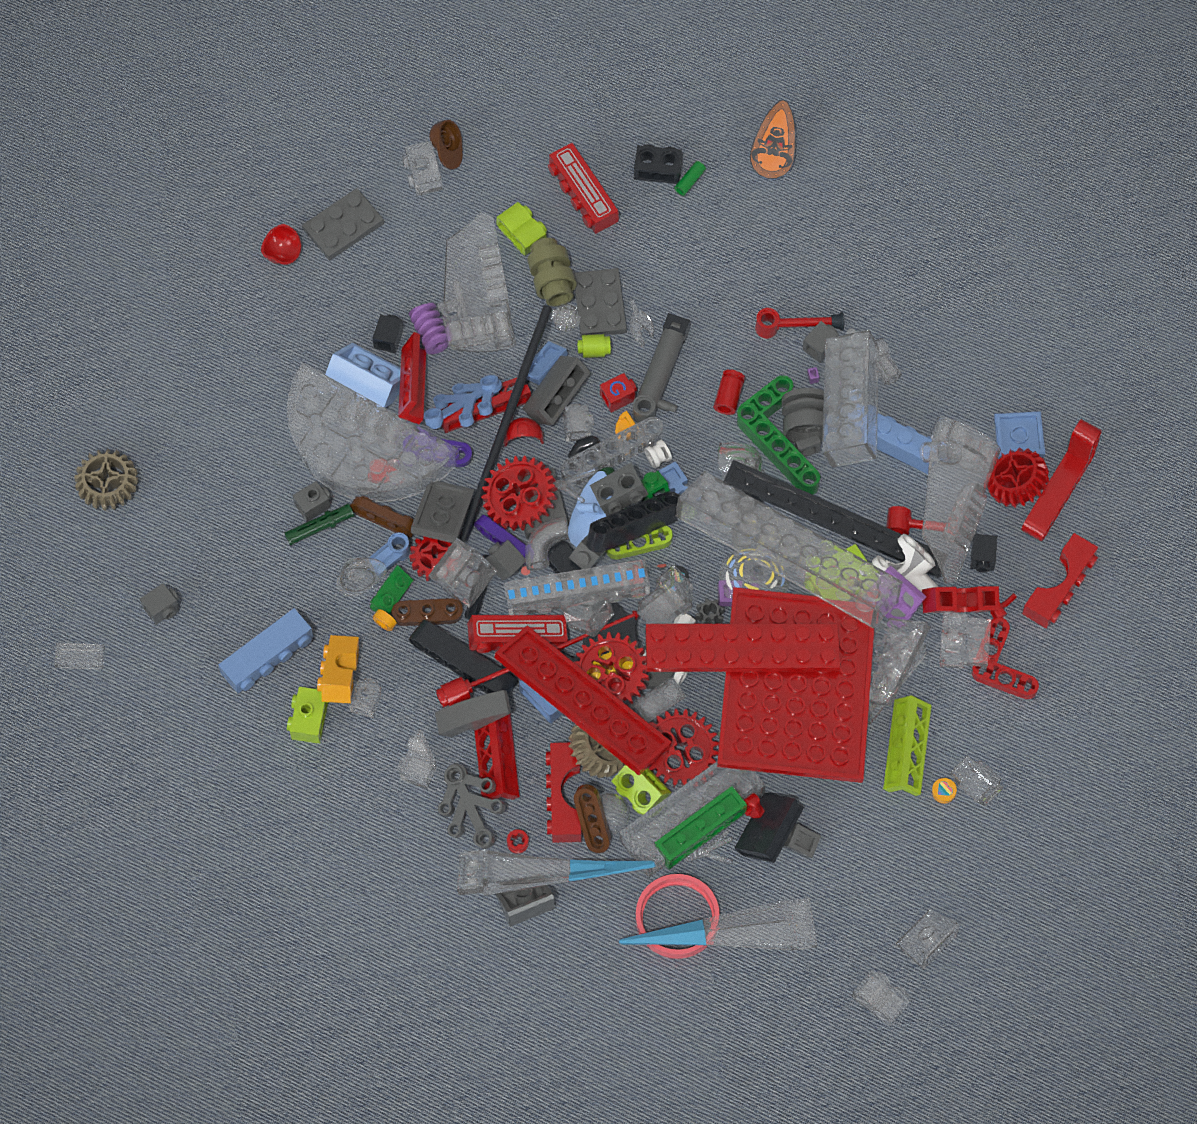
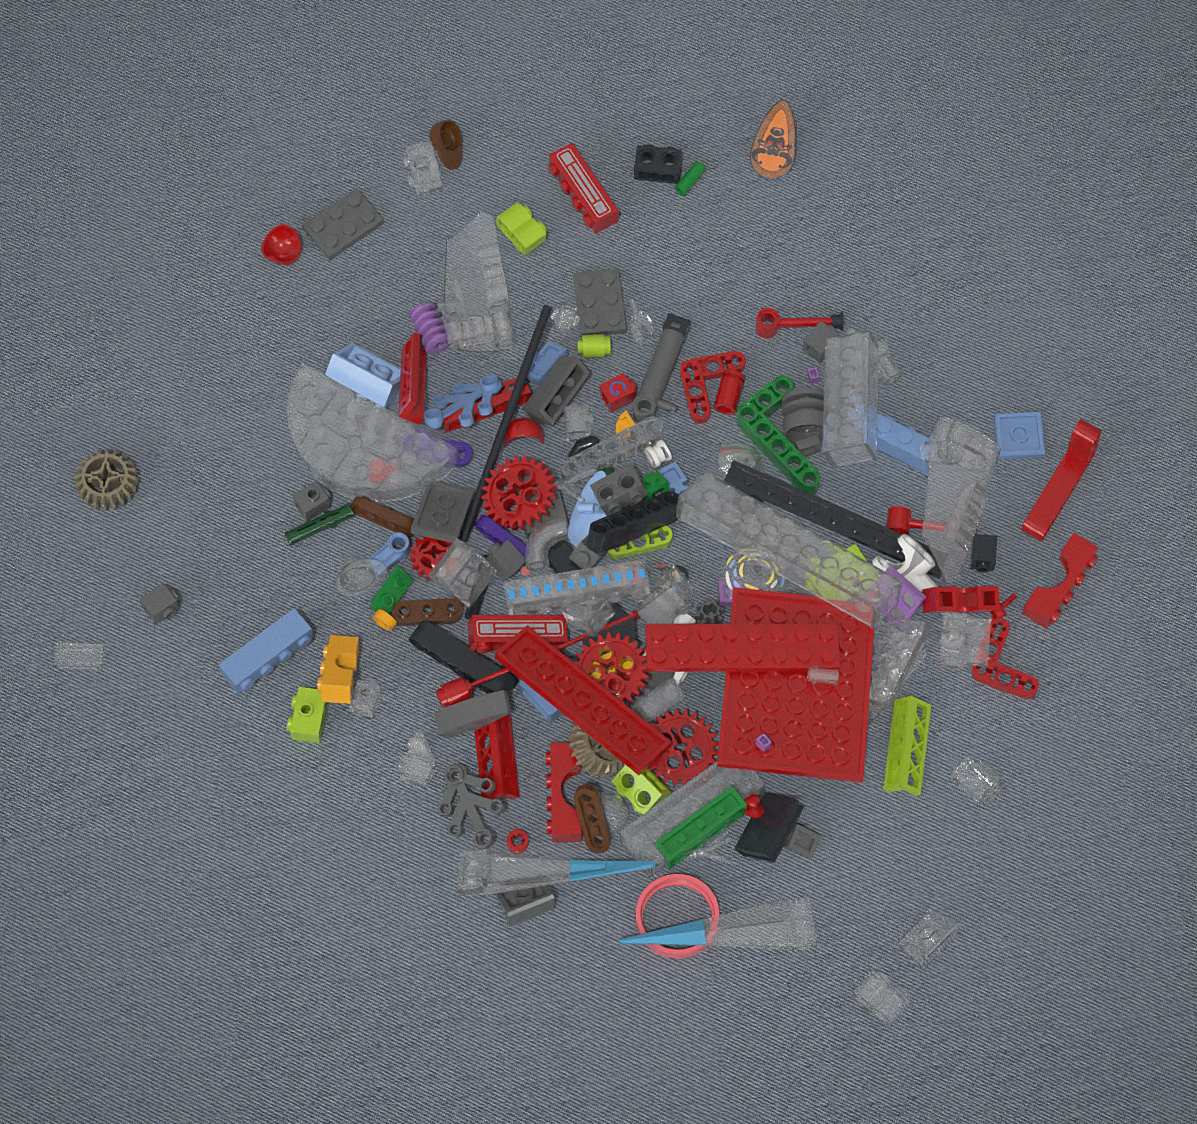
(388, 333): black brick -> none
(551, 272): olive piece -> none
(701, 374): none -> red beam
(763, 742): none -> medium lavender piece
(822, 675): none -> clear pin
(944, 790): light orange tile -> none
(1027, 469): red gear -> none

